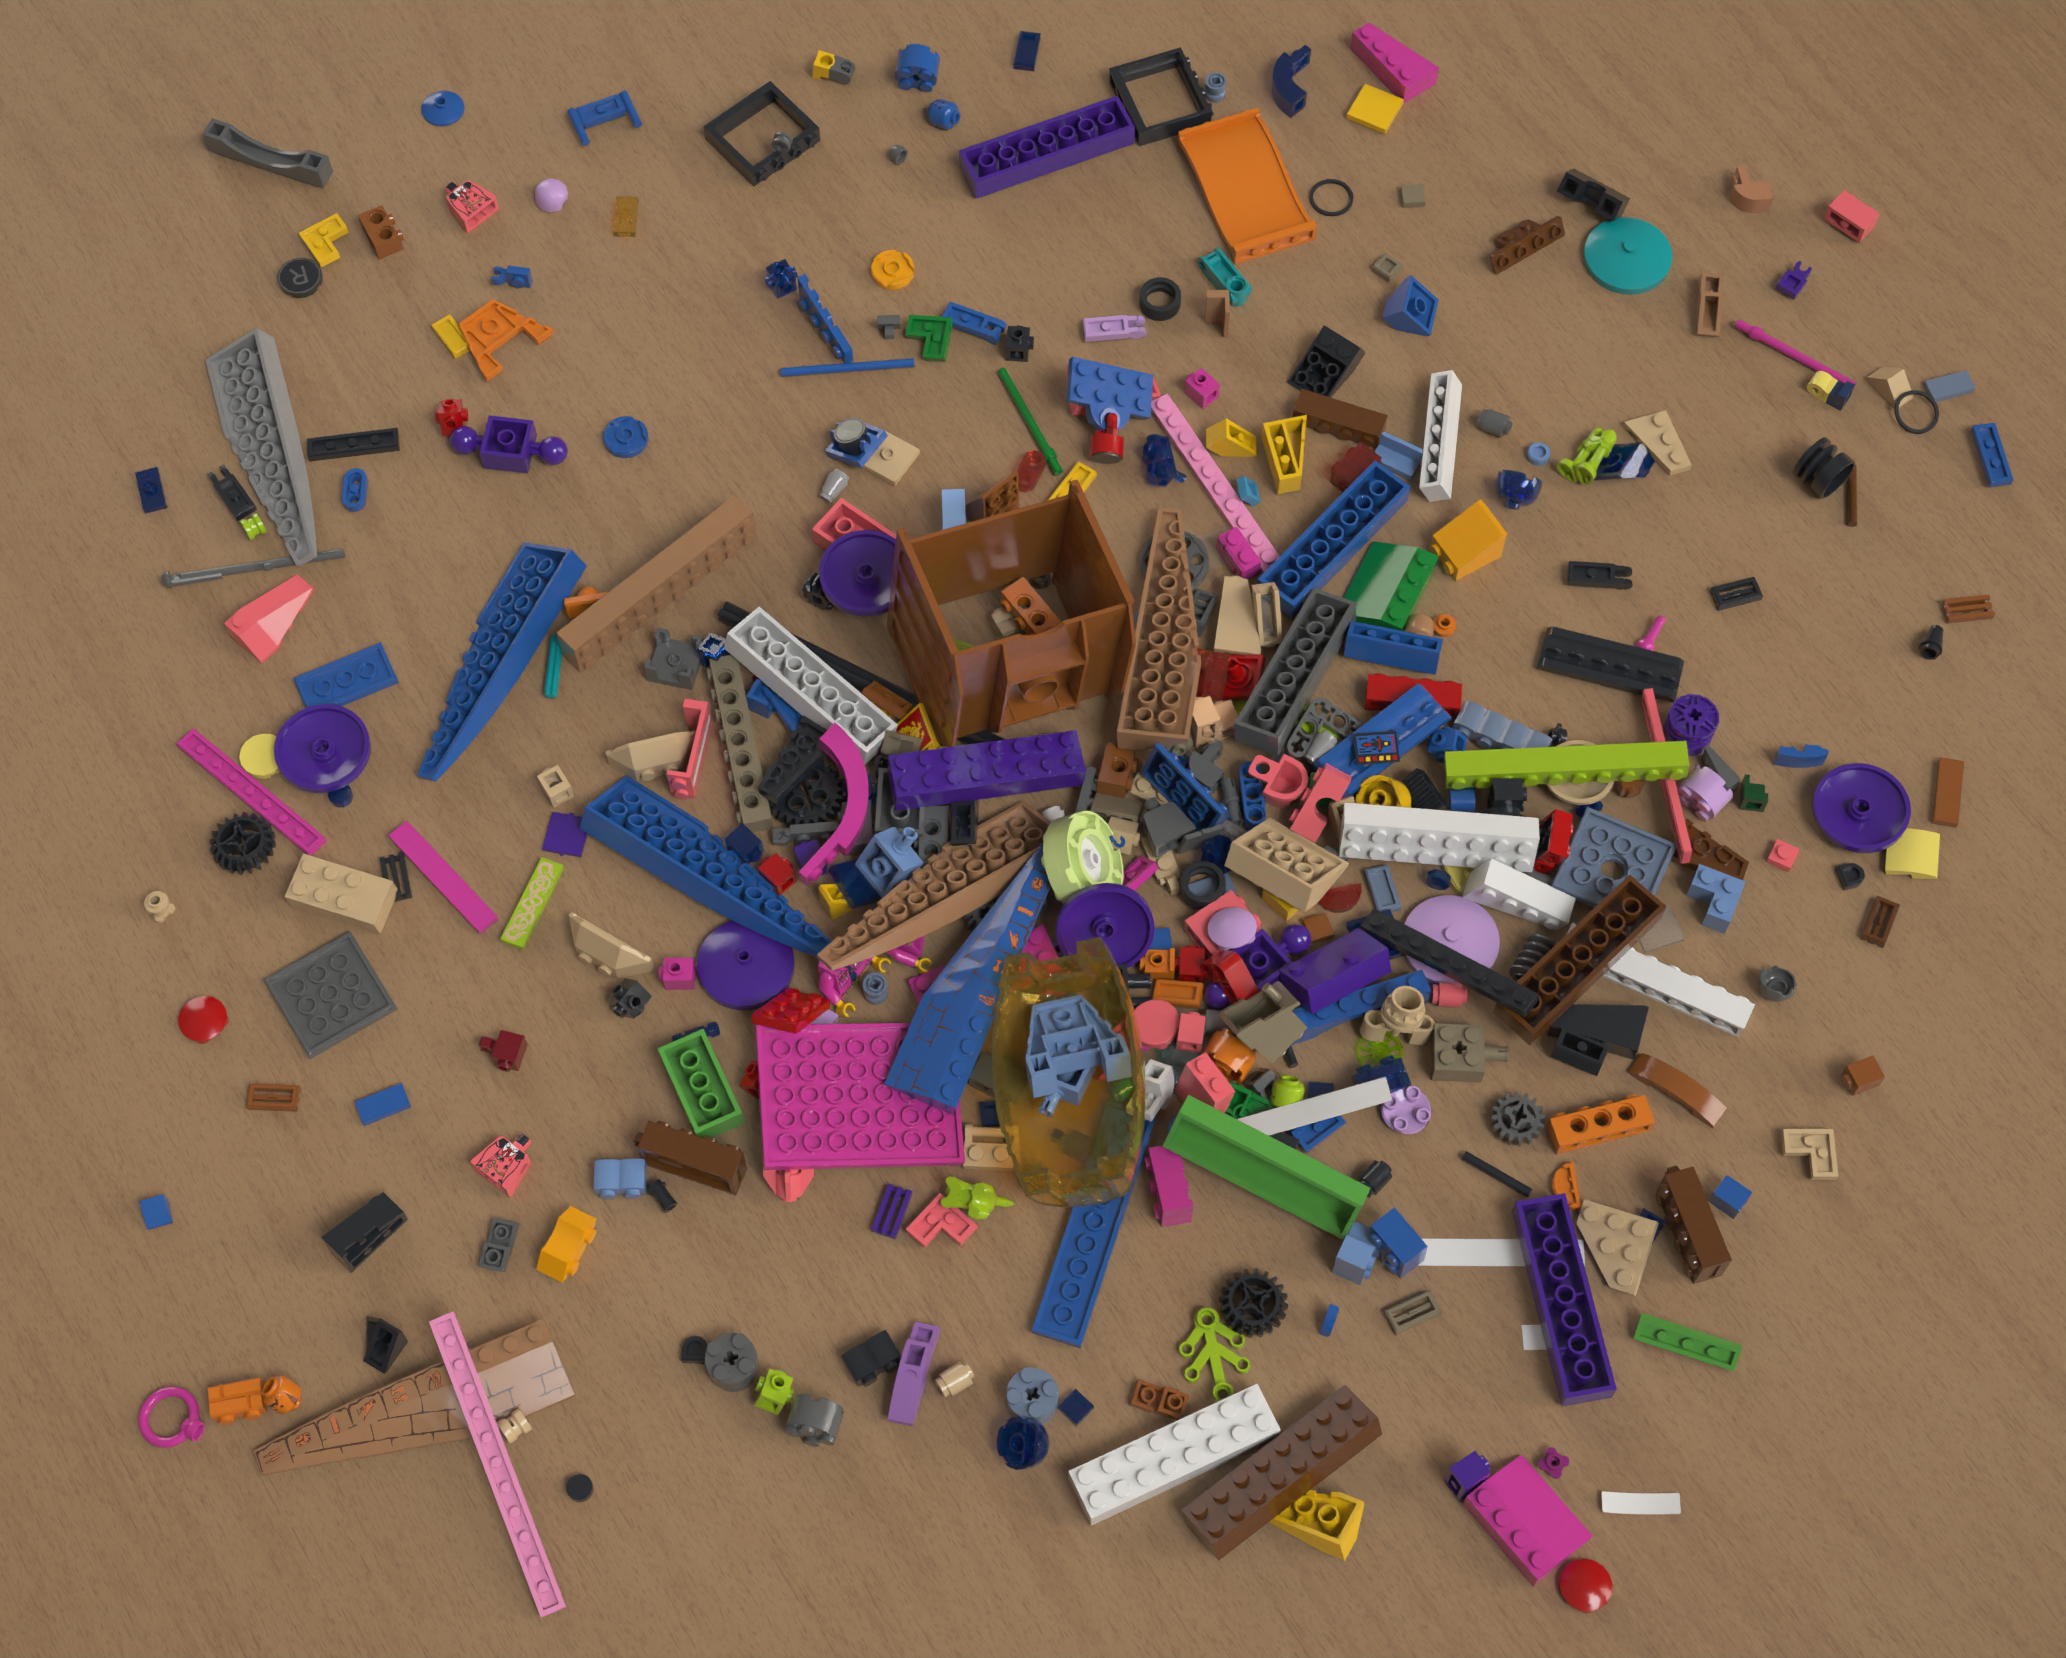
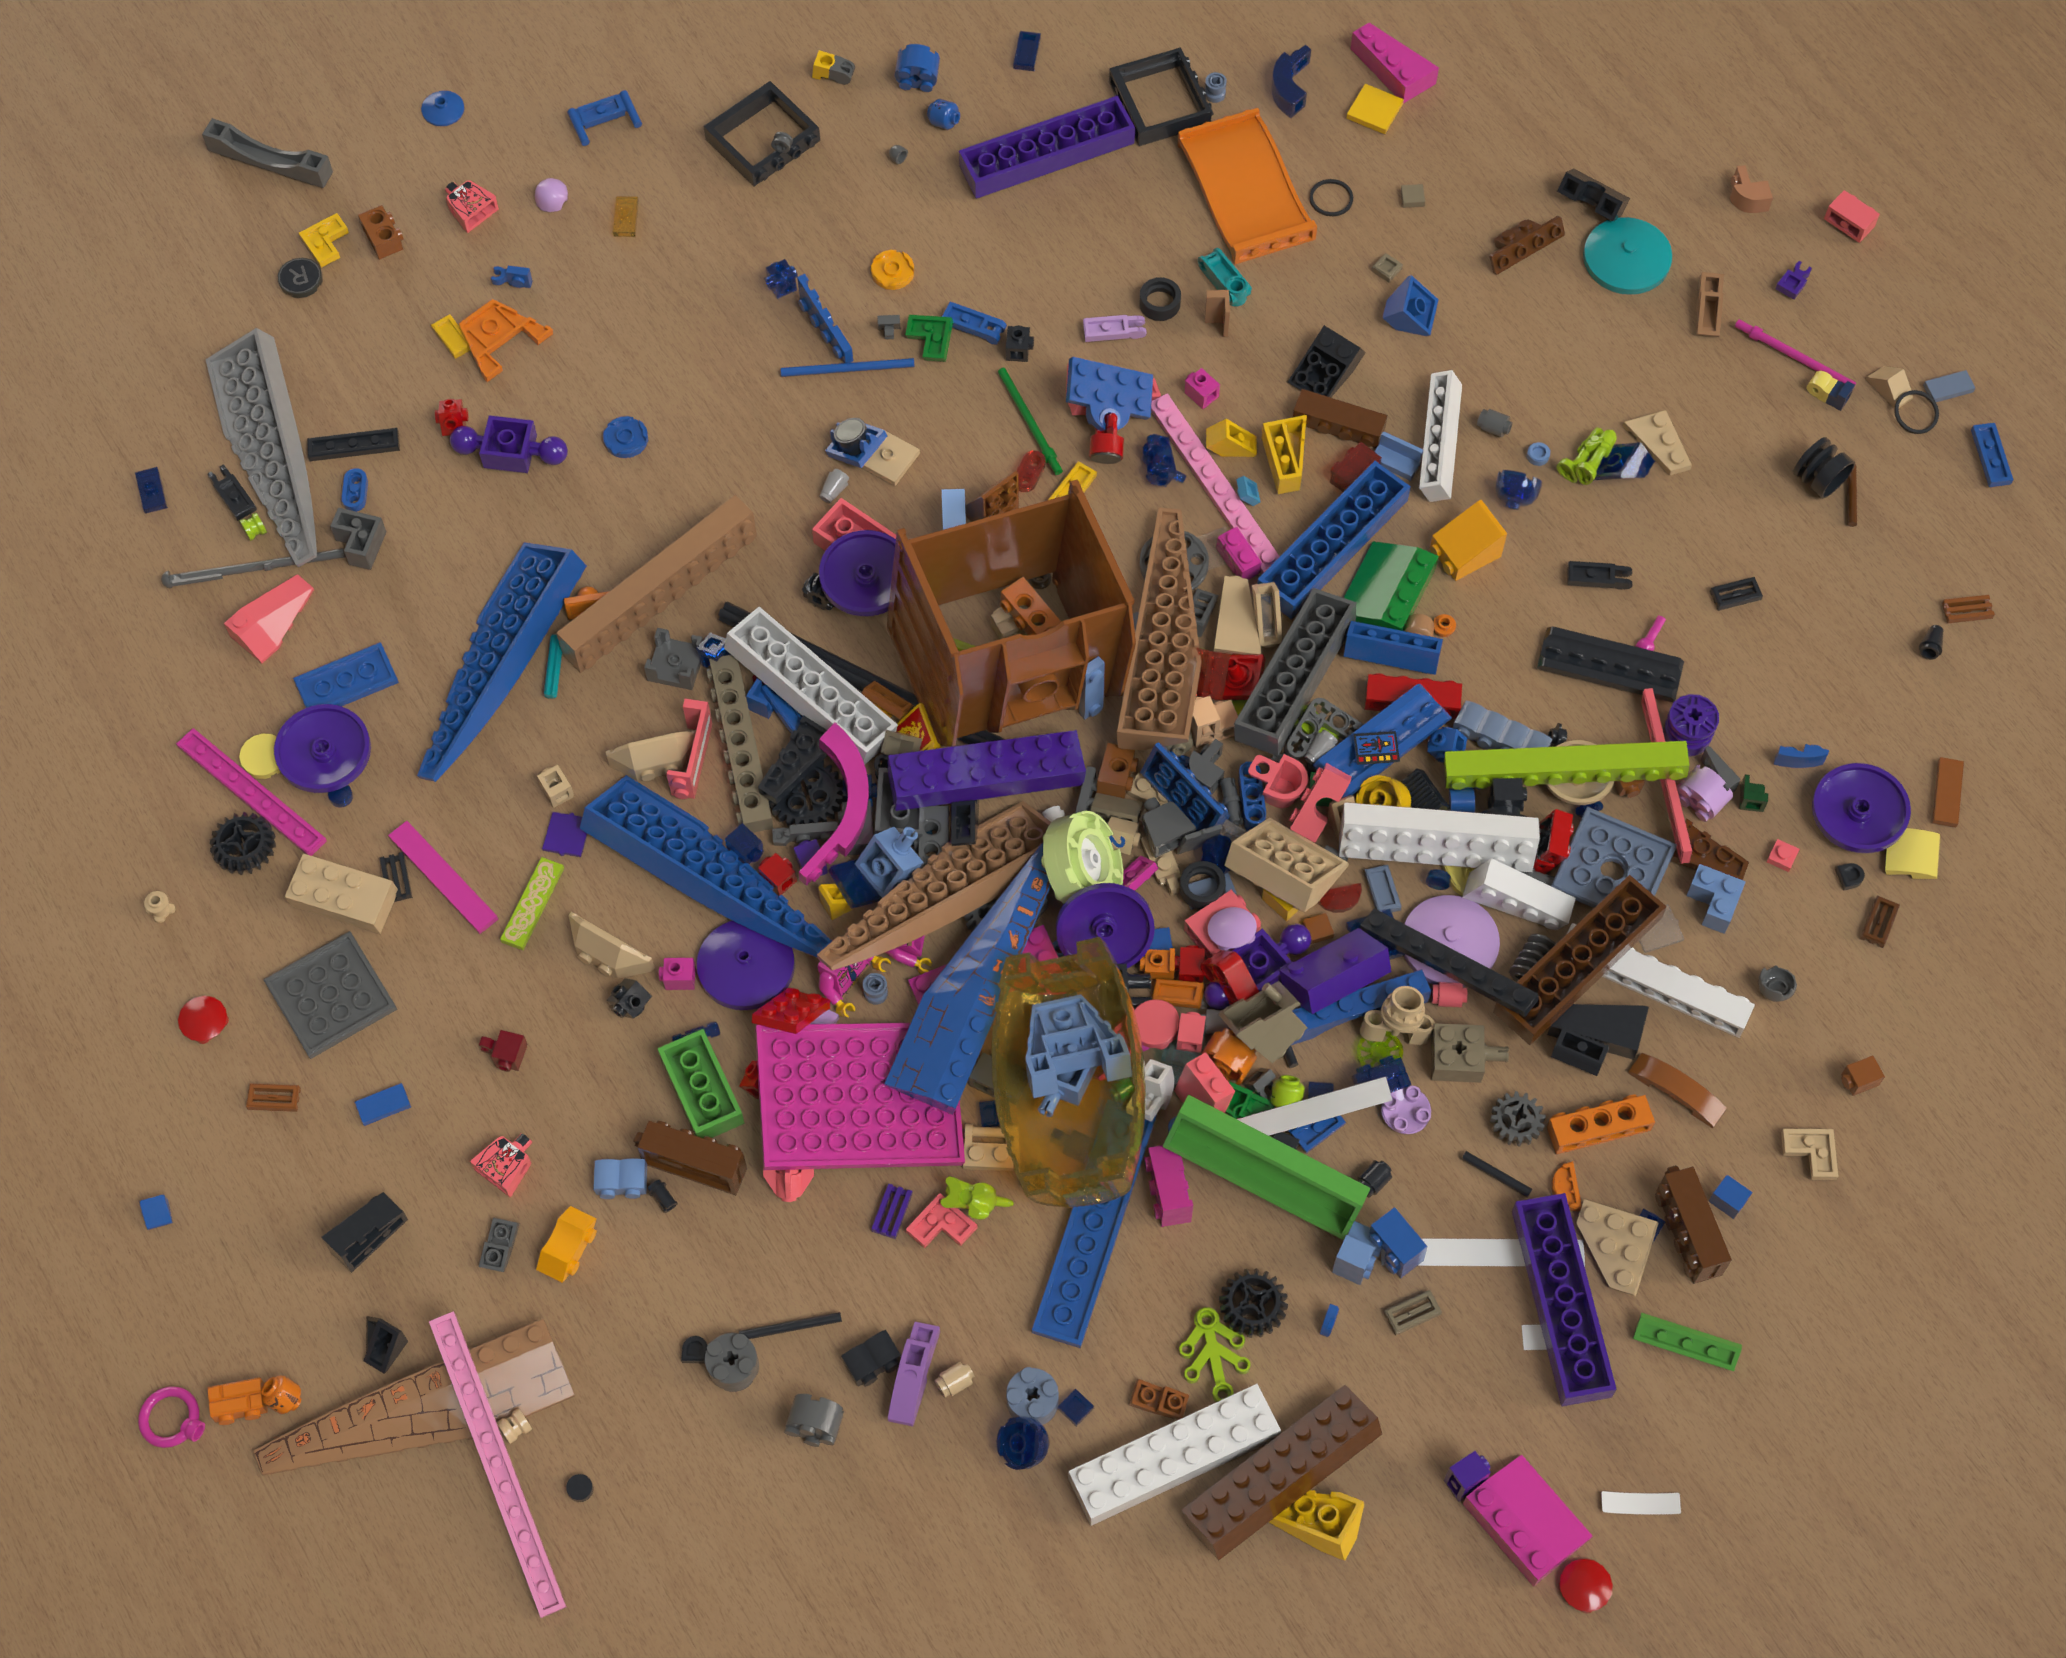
(361, 533): none -> dark grey brick
(773, 1391): lime brick -> none
(792, 1325): none -> black bar
(1093, 689): none -> medium blue plate
(1553, 1470): magenta plate -> none

